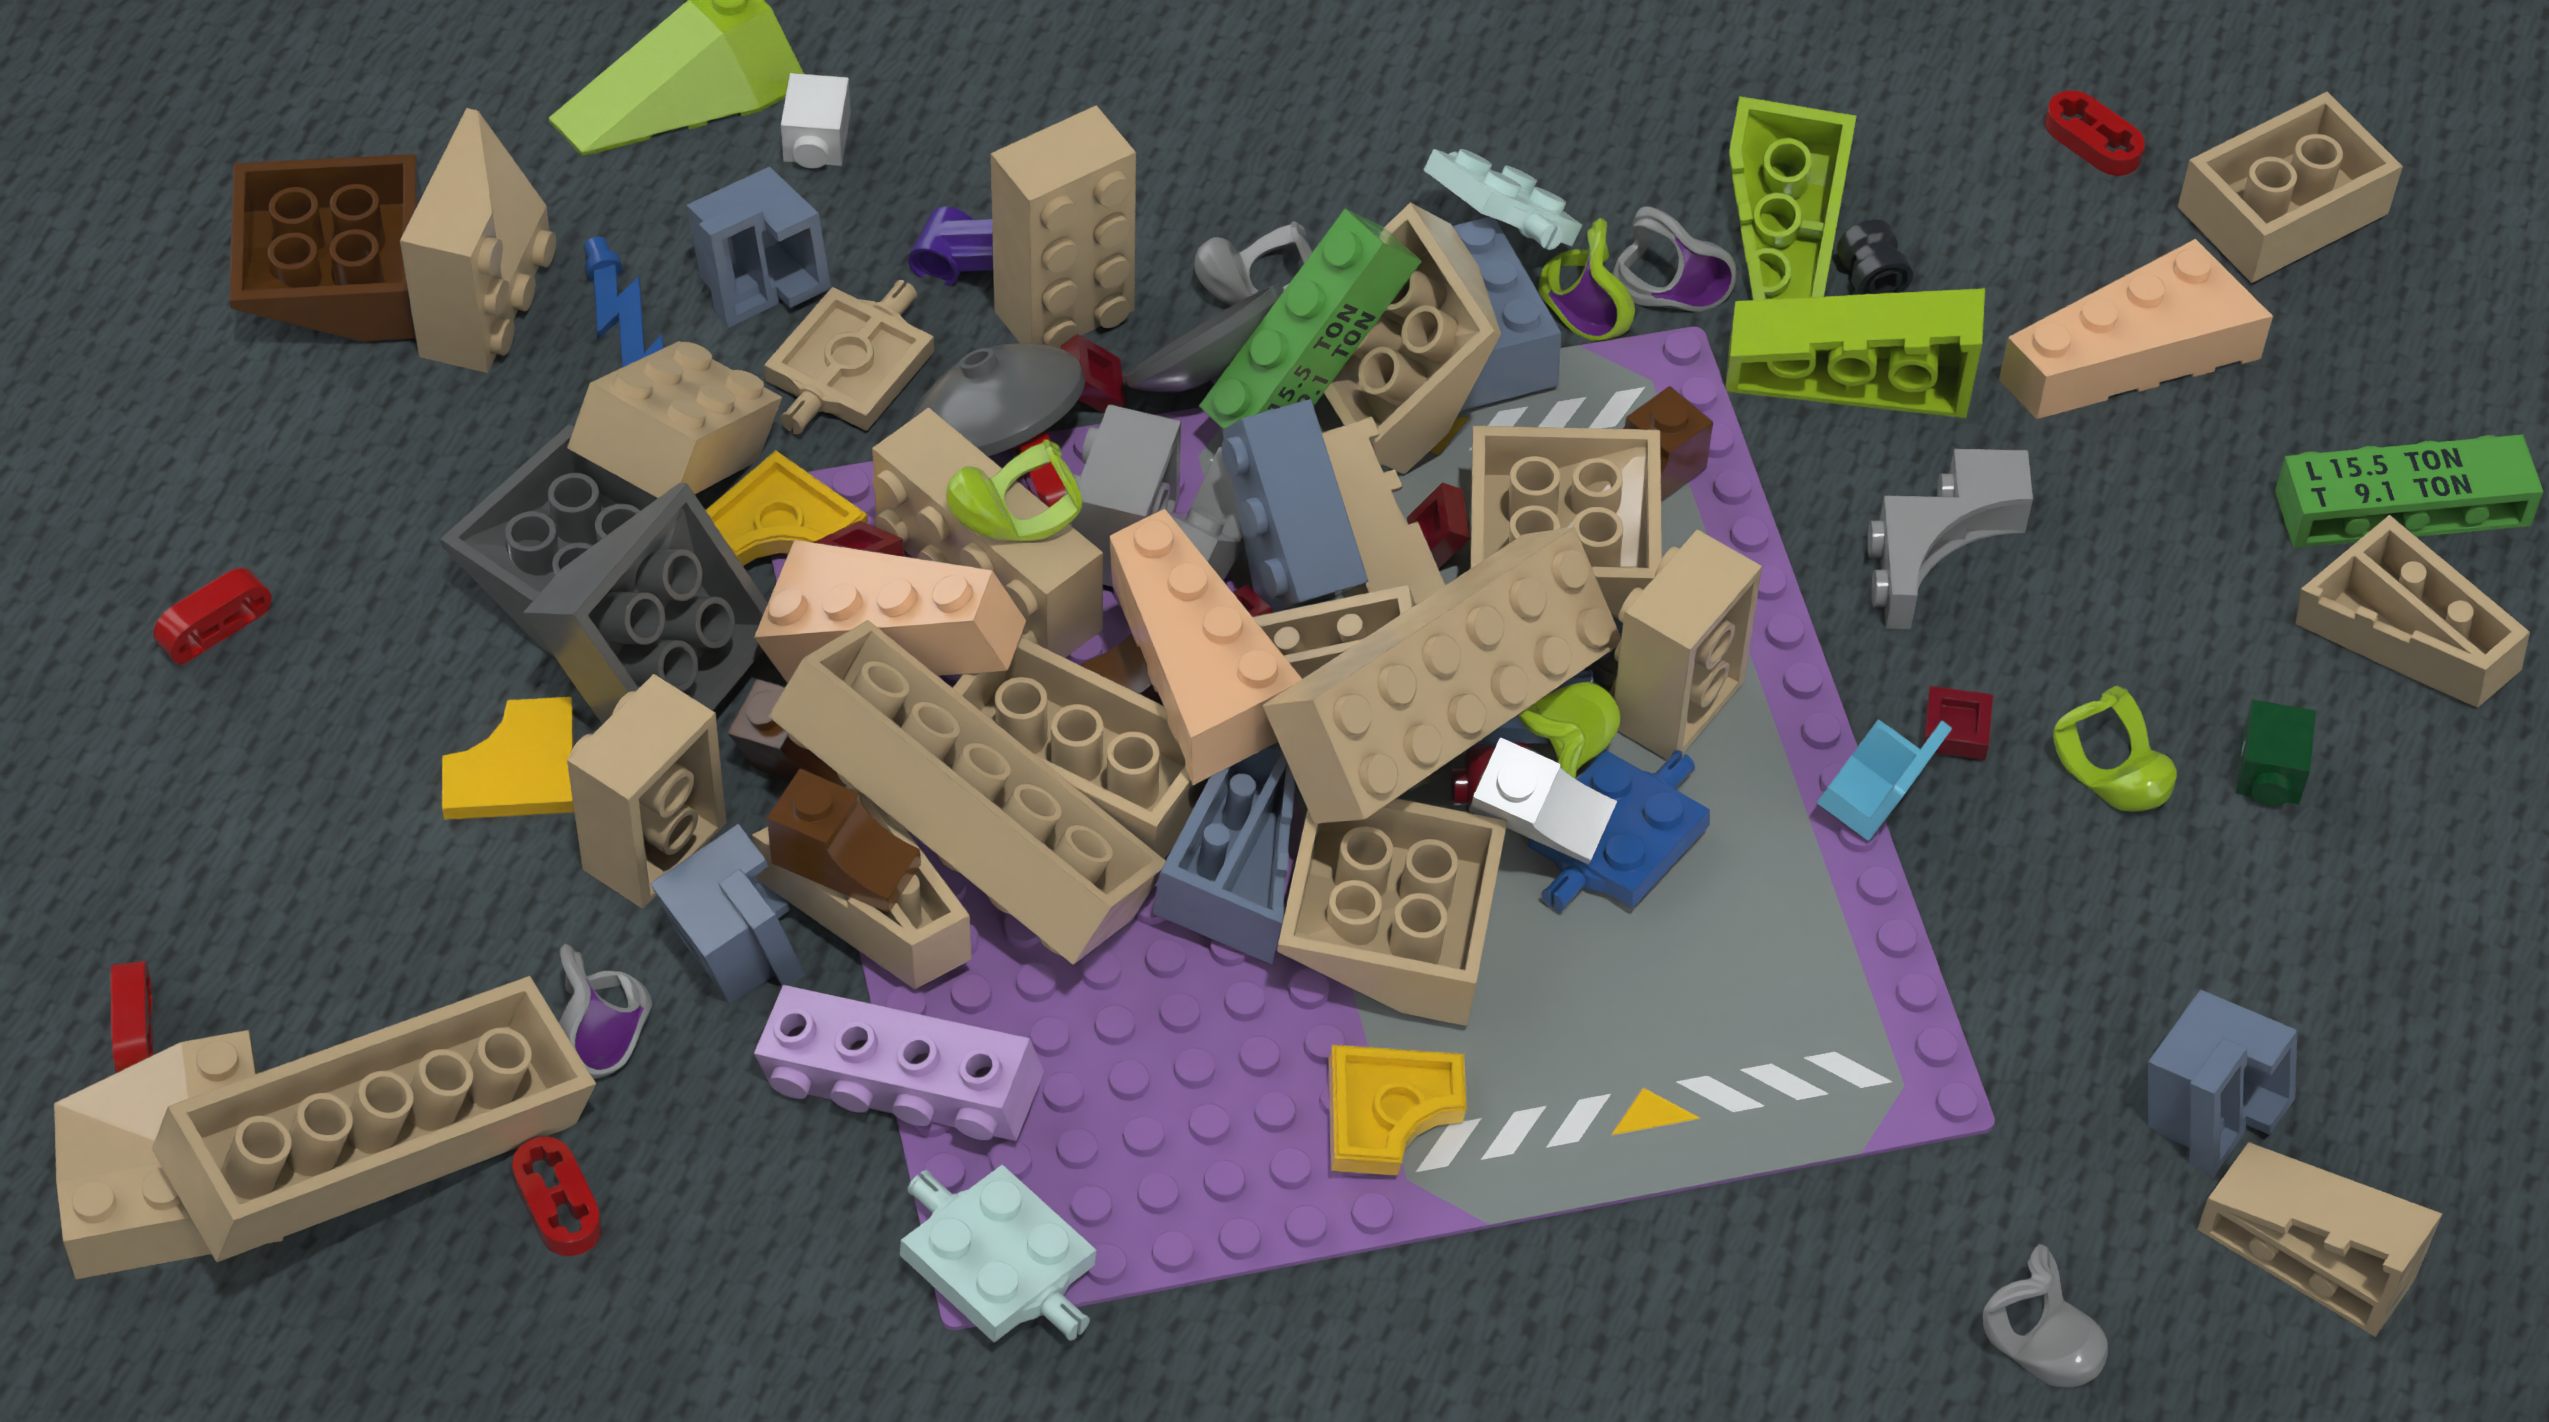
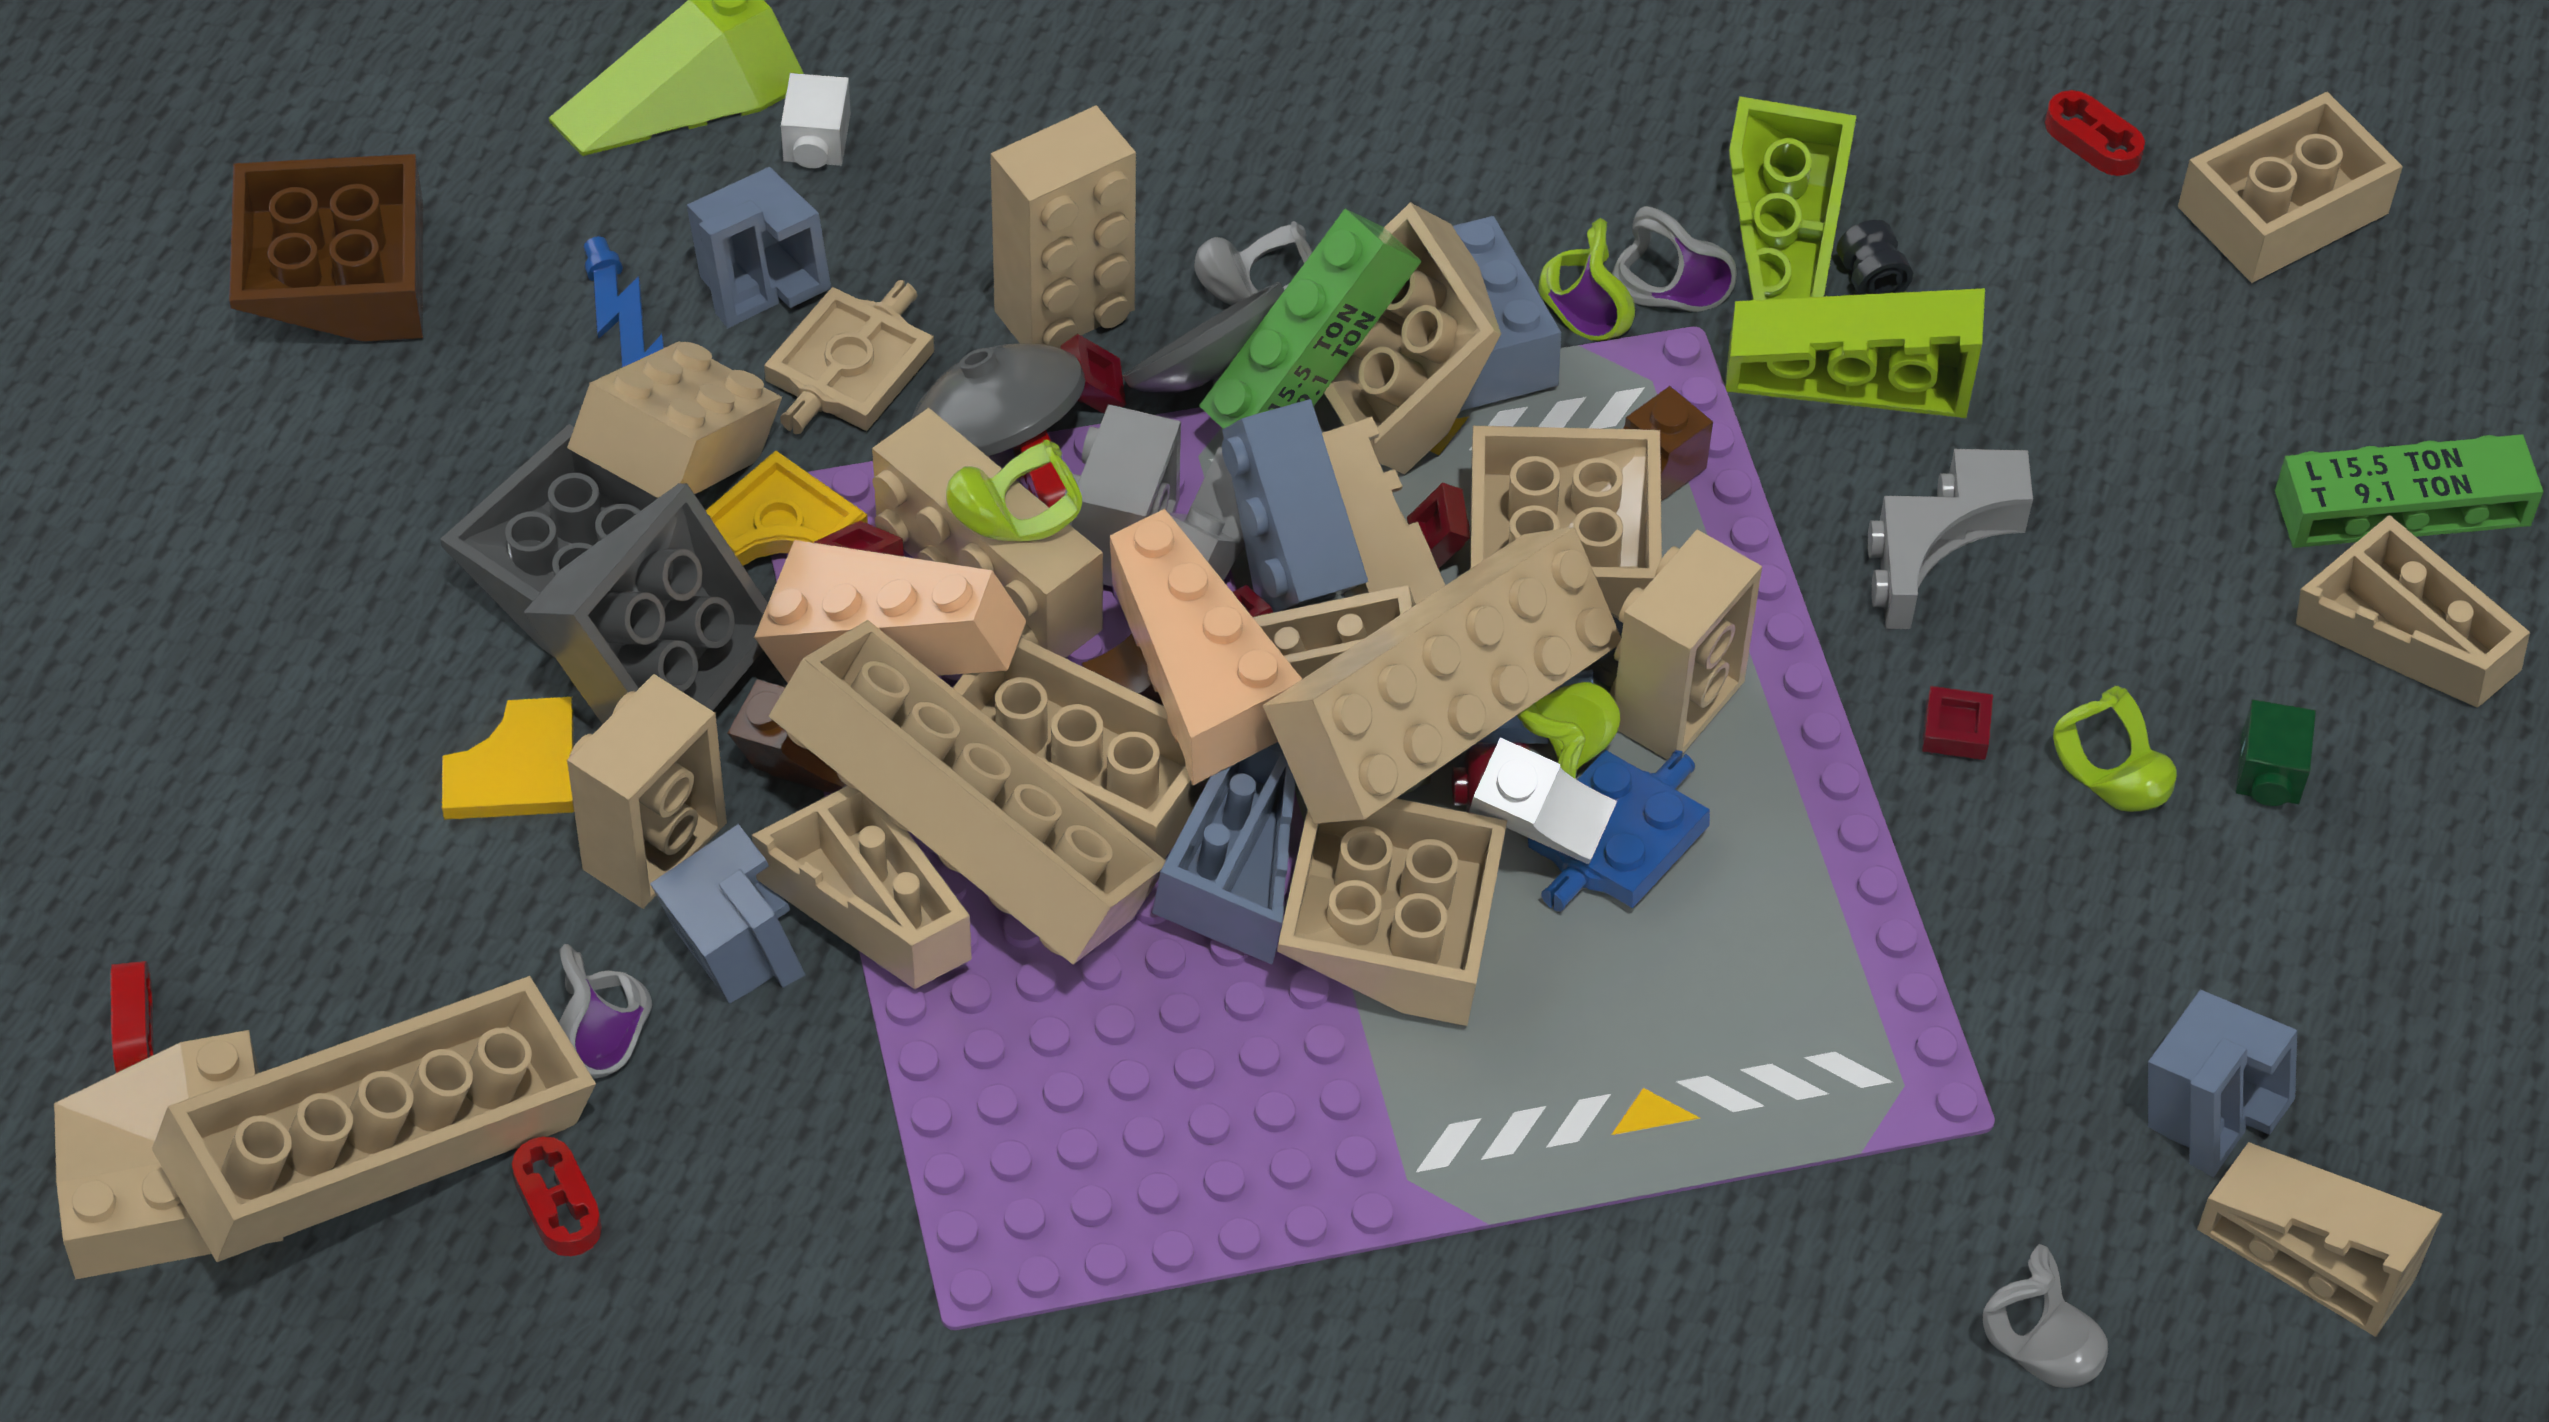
(211, 614): red beam -> none
(474, 250): tan slope -> none
(834, 841): reddish brown arch -> none
(899, 1063): lavender brick -> none
(952, 245): dark purple piece -> none
(998, 1253): light aqua plate -> none
(1387, 1100): yellow tile -> none
(1505, 196): light aqua plate -> none
(1877, 777): medium azure panel -> none
(2138, 331): light nougat wedge -> none

